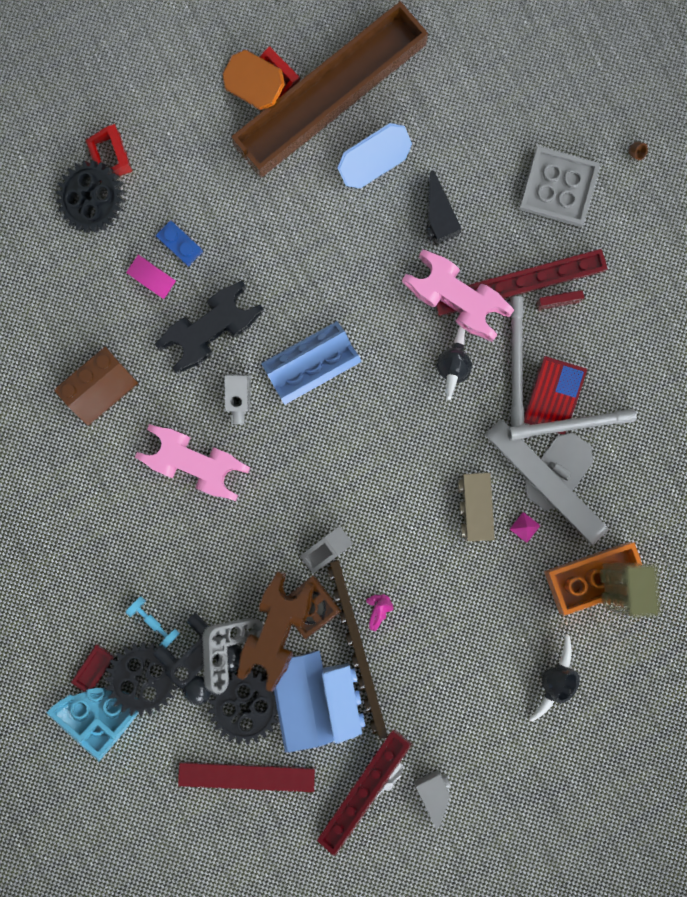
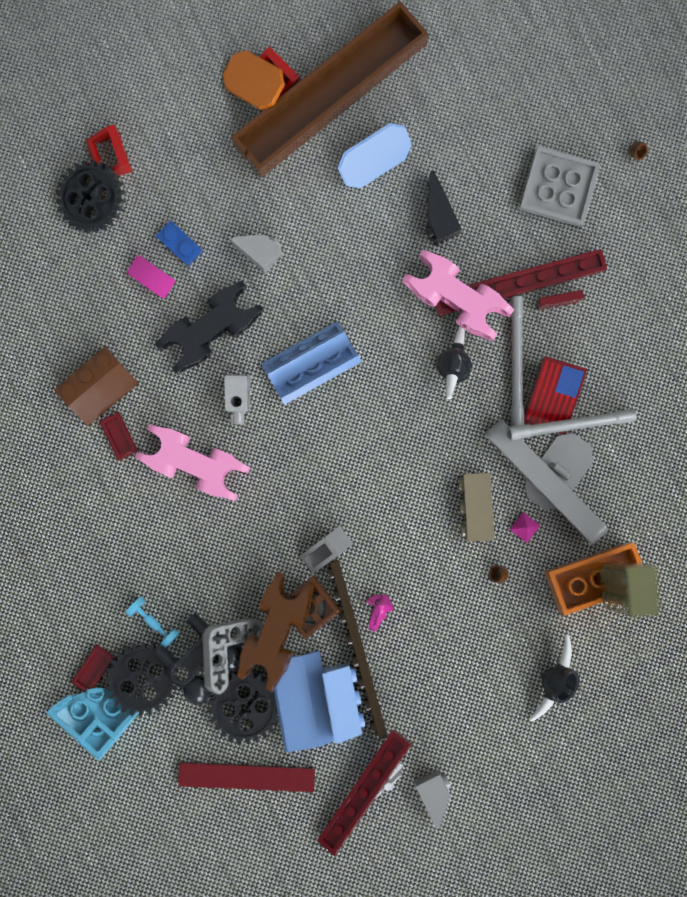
(118, 436): none -> dark red tile
(259, 250): none -> light grey slope
(498, 574): none -> reddish brown hinge

